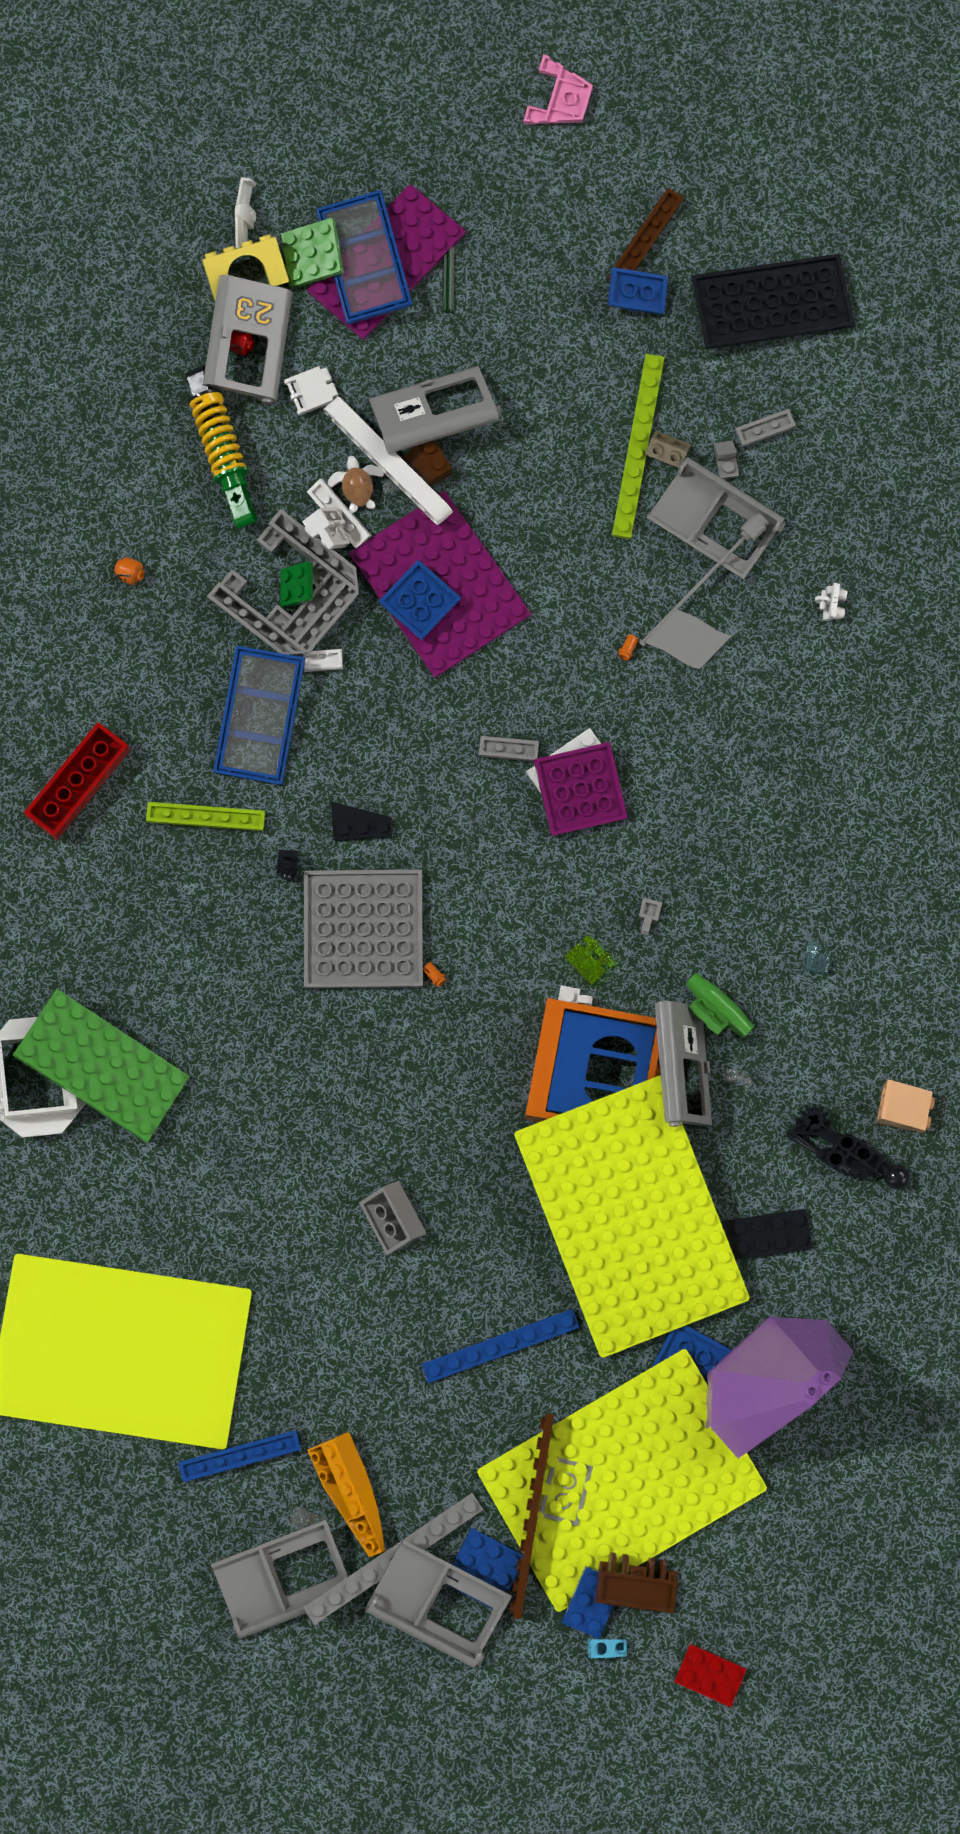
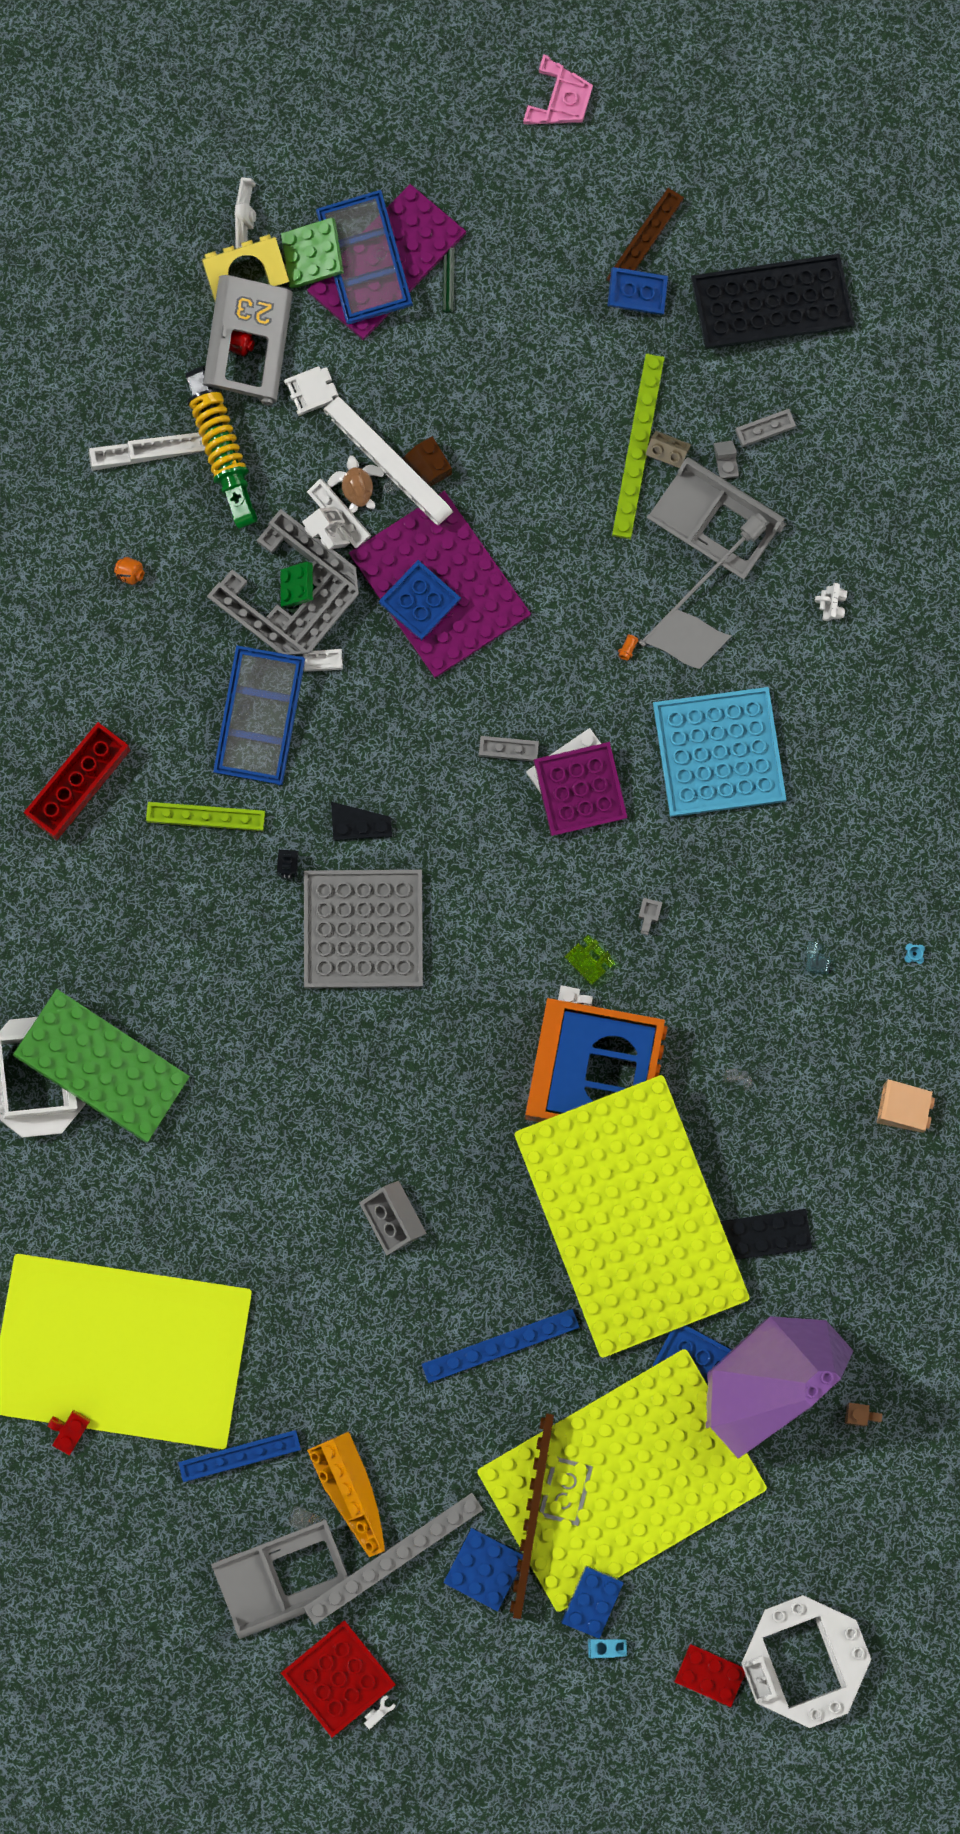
(69, 1431): none -> red plate
(144, 450): none -> white slope
(338, 1678): none -> red plate
(374, 1716): none -> white plate
(408, 420): light grey piece -> none
(410, 1590): light grey piece -> none
(434, 974): orange pin -> none
(638, 1587): reddish brown hinge -> none
(680, 1038): light grey piece -> none
(716, 1008): bright green plate -> none
(719, 752): none -> medium azure plate
(843, 1644): none -> white hinge
(859, 1415): none -> medium nougat brick
(895, 1176): black arm -> none
(919, 949): none -> medium azure plate

